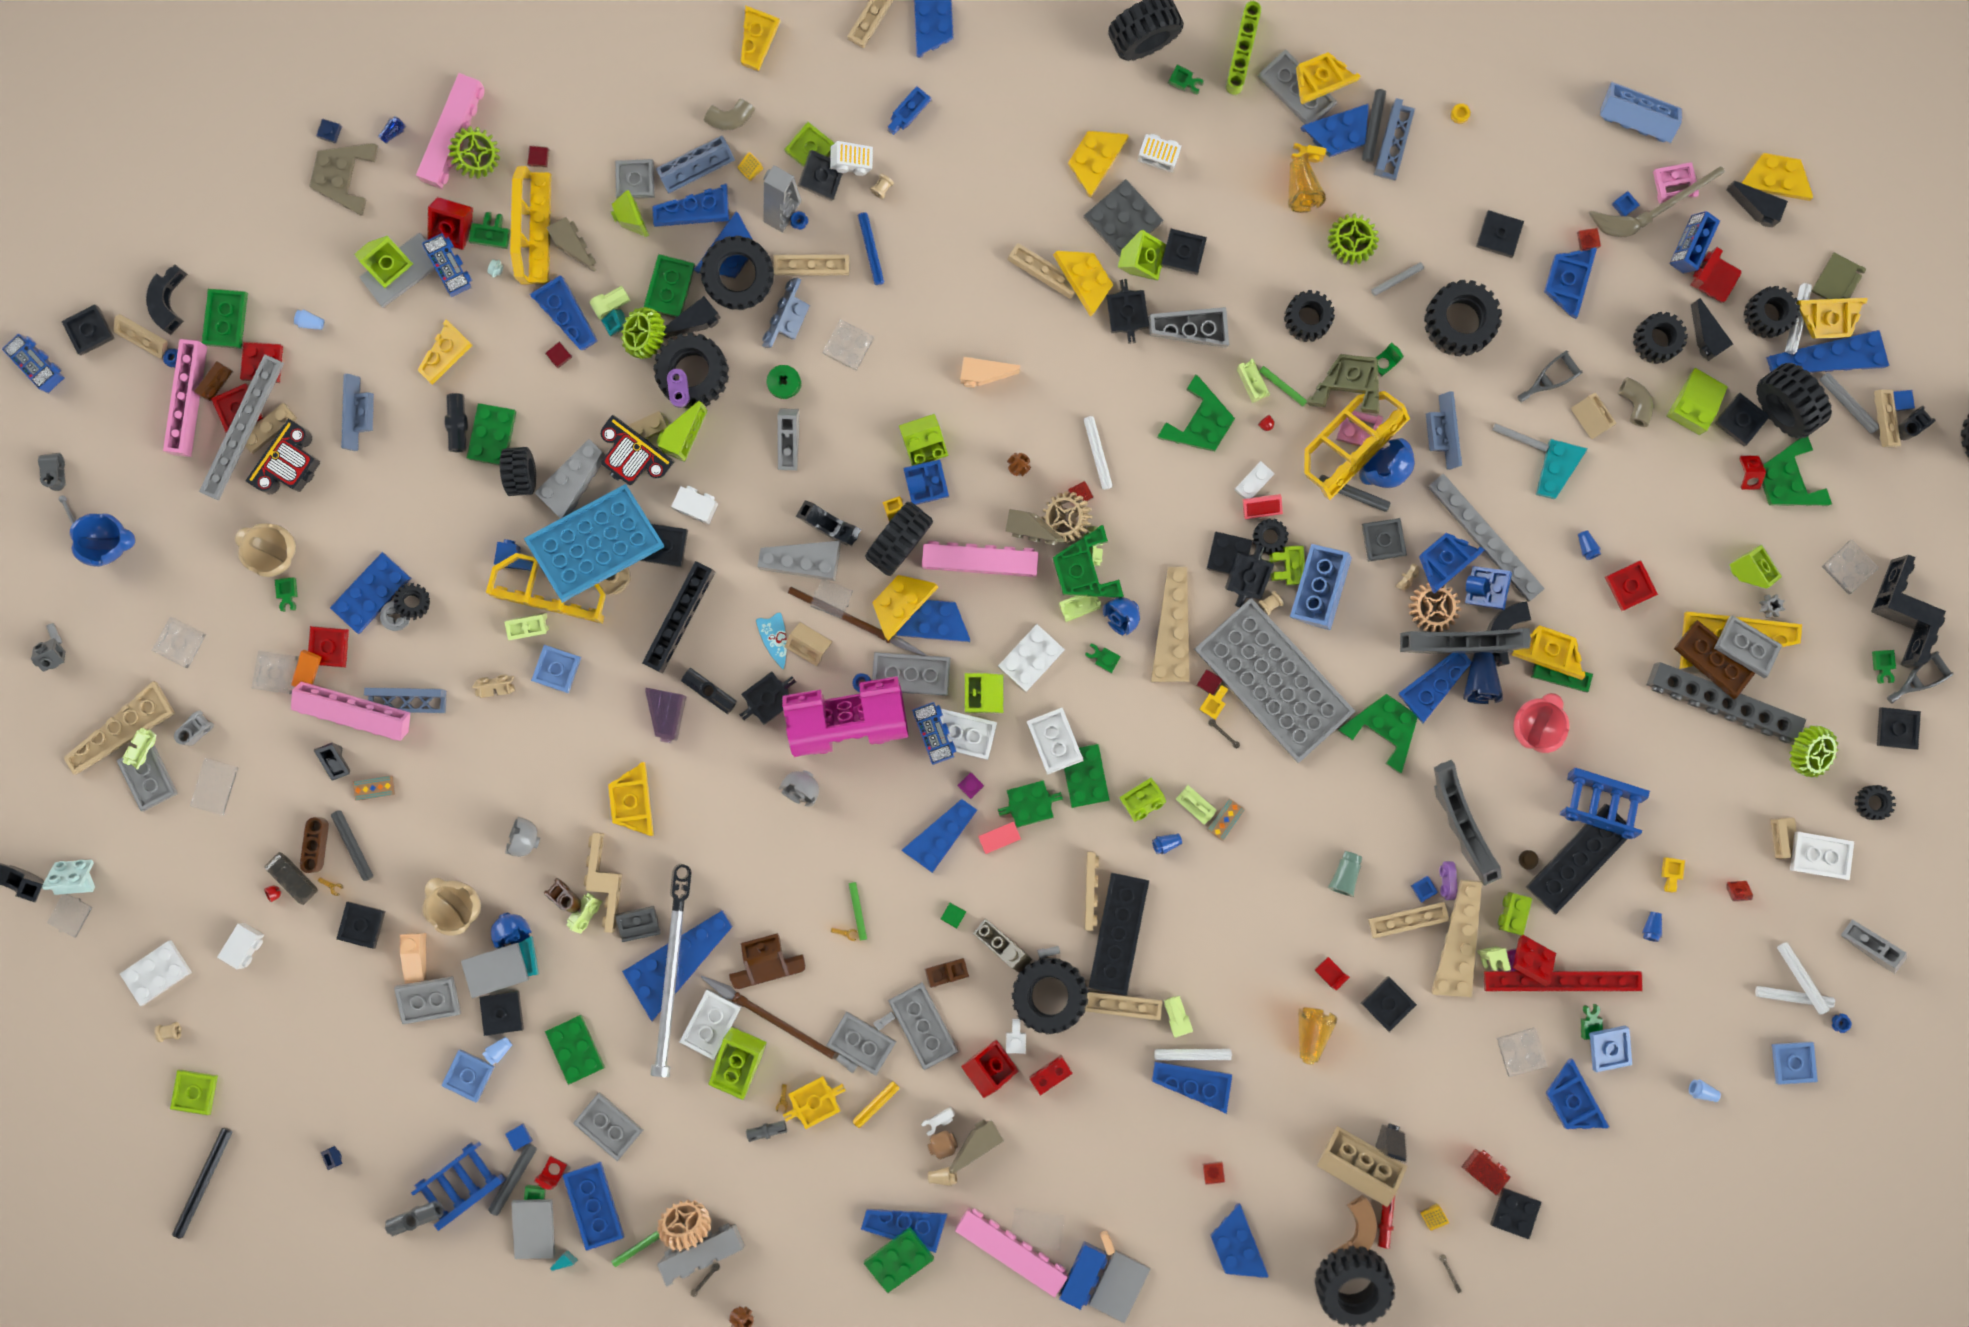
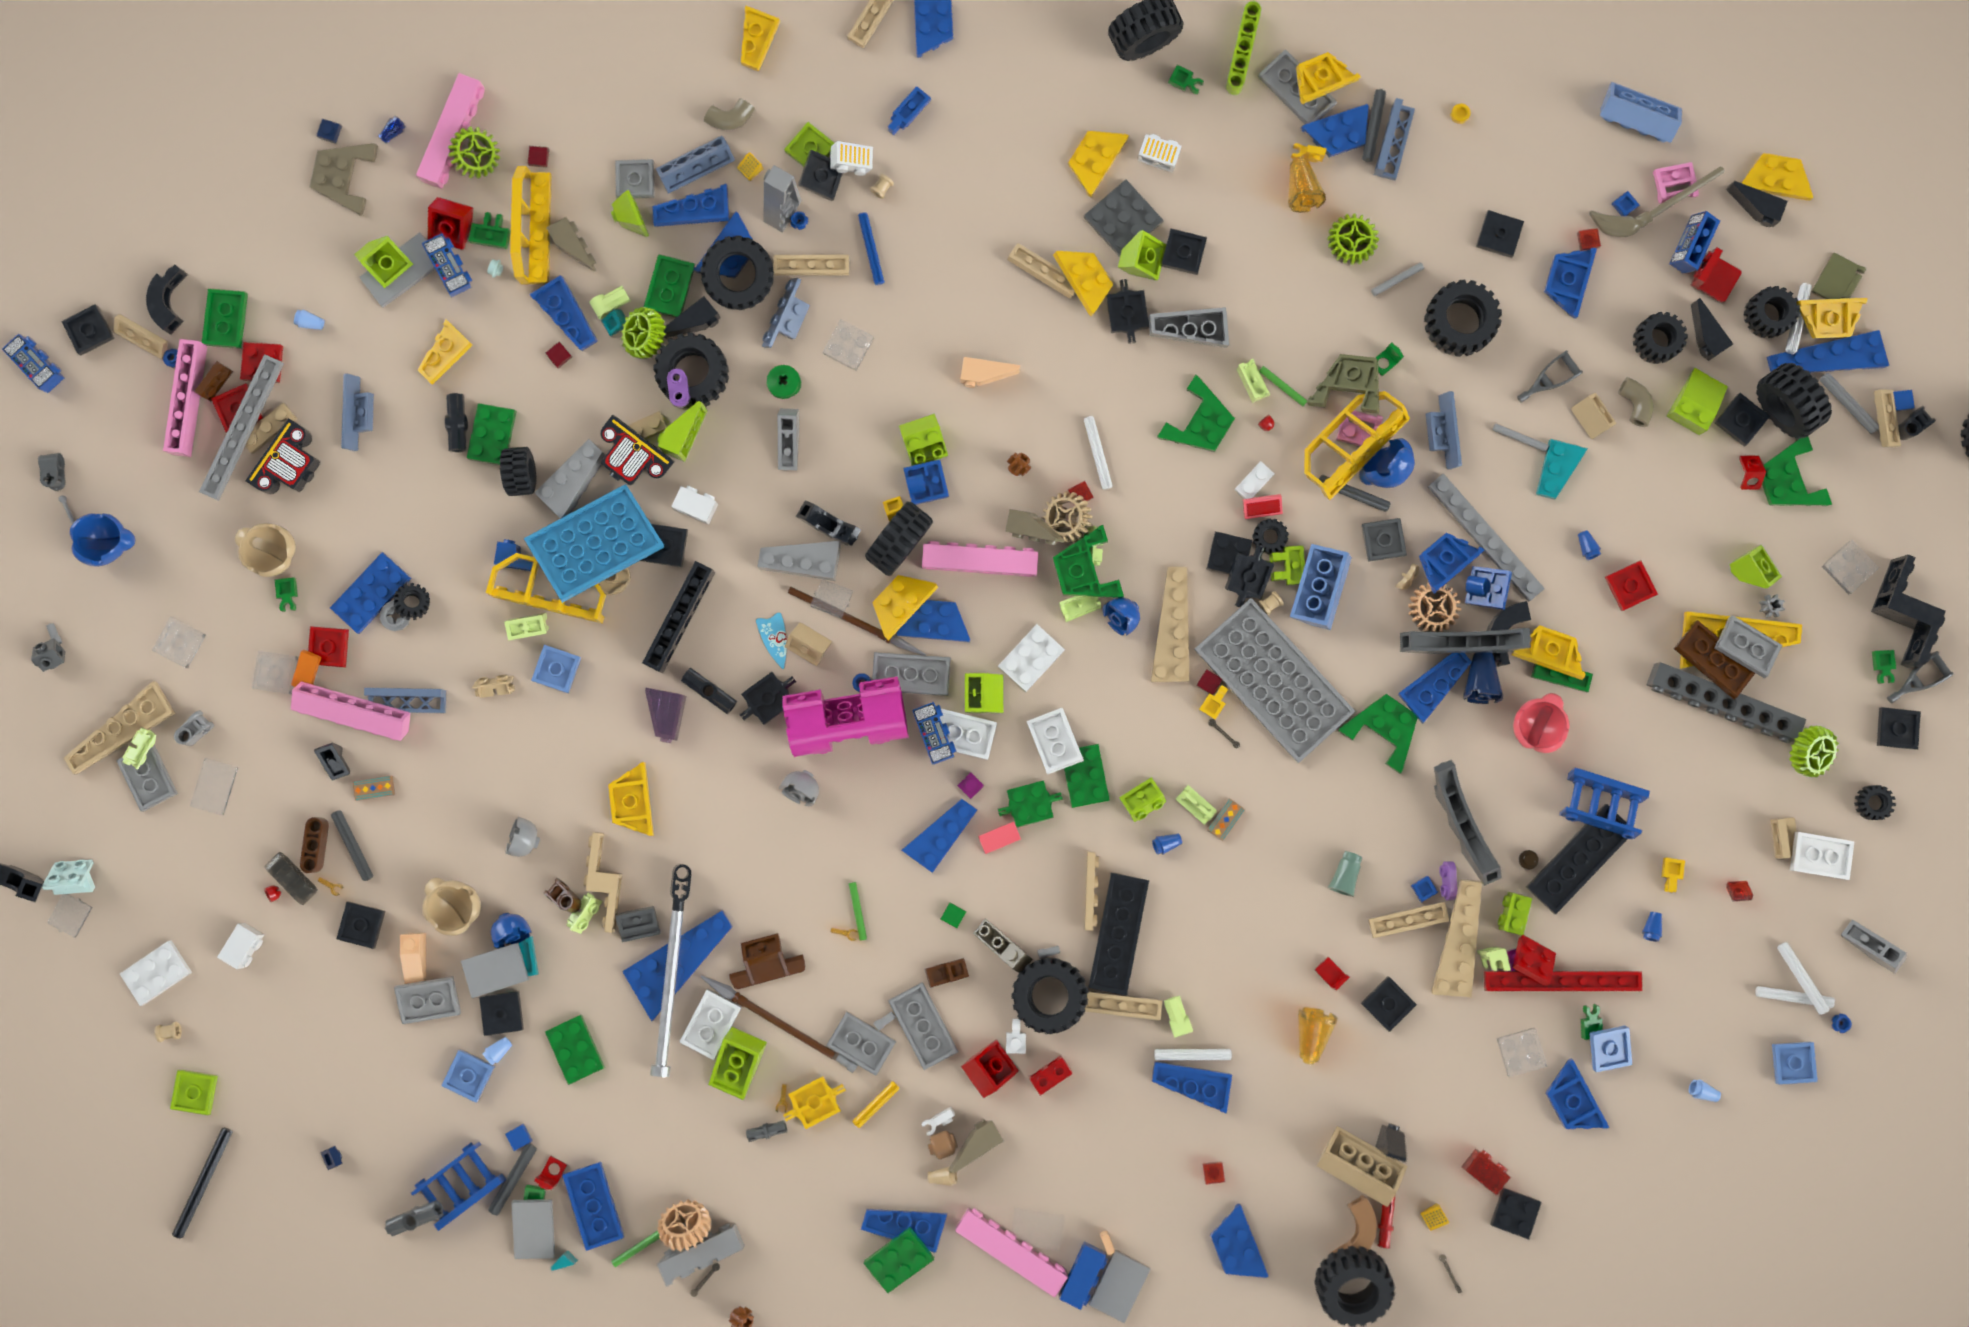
(608, 1126): light grey tile -> none
(1106, 659): green plate -> none
(1313, 301): black tyre -> none

